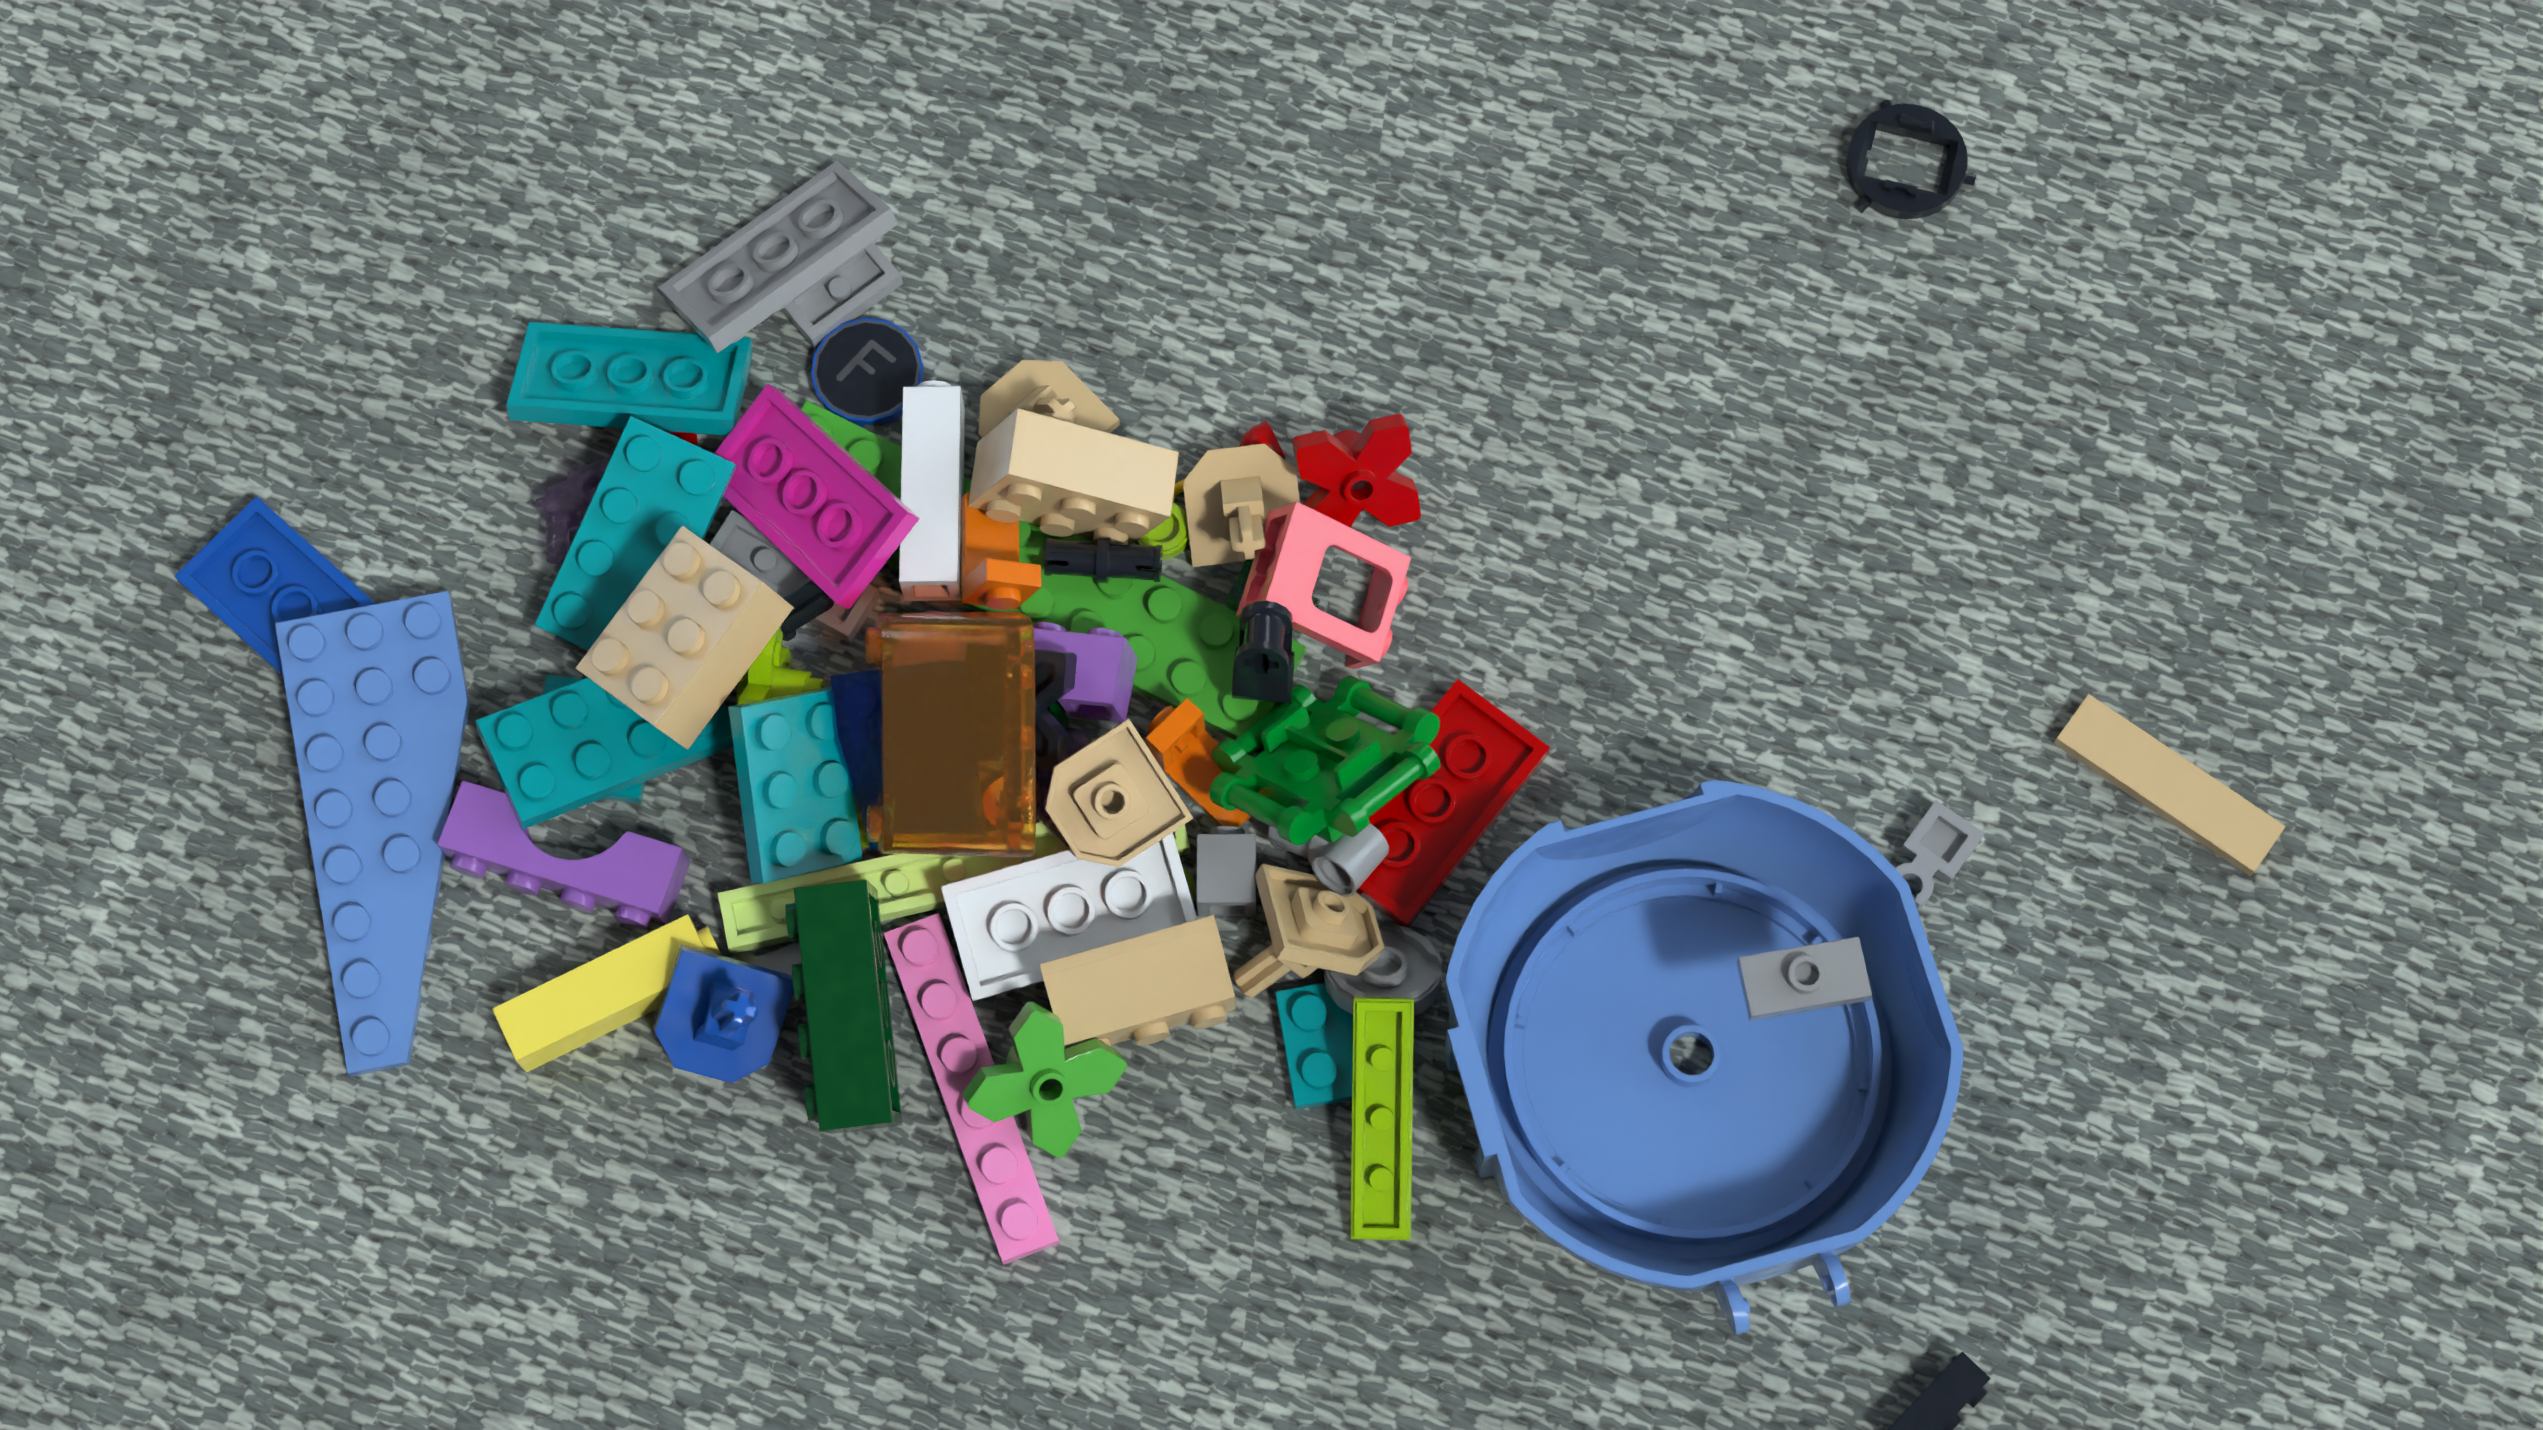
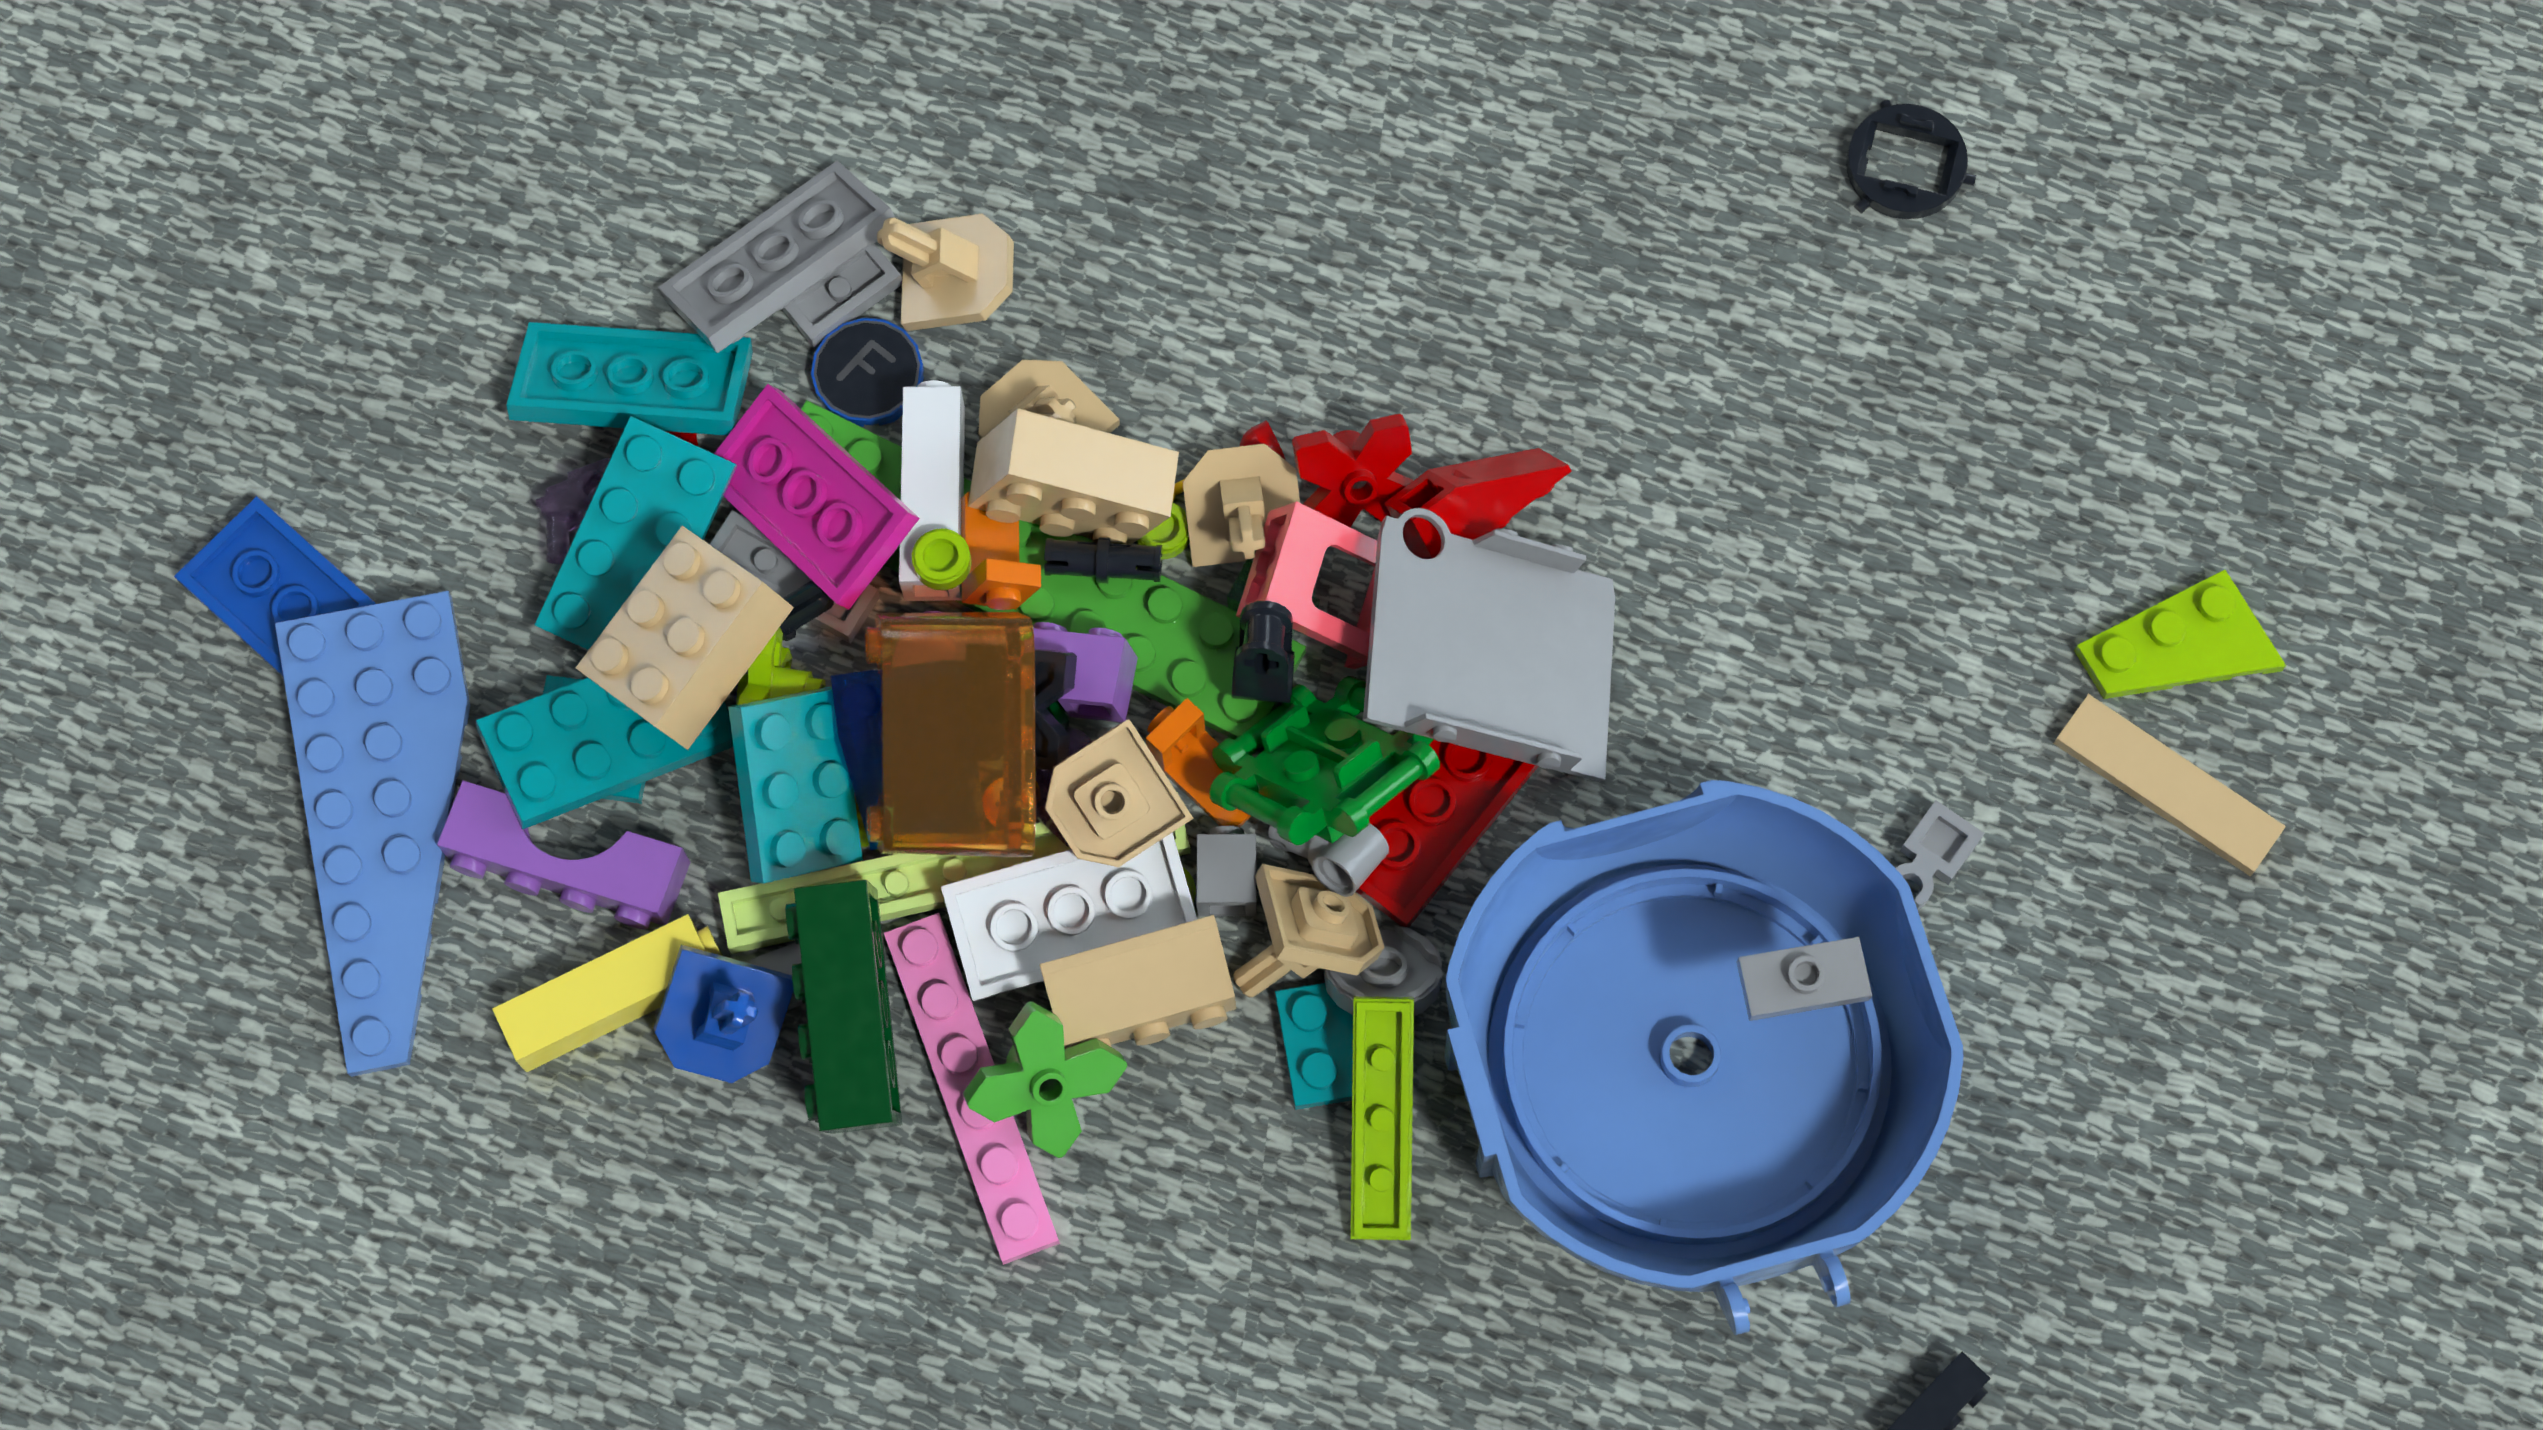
(941, 559): none -> lime tile
(951, 269): none -> tan piece
(1474, 496): none -> red slope
(1492, 647): none -> light grey piece
(2181, 641): none -> lime wing

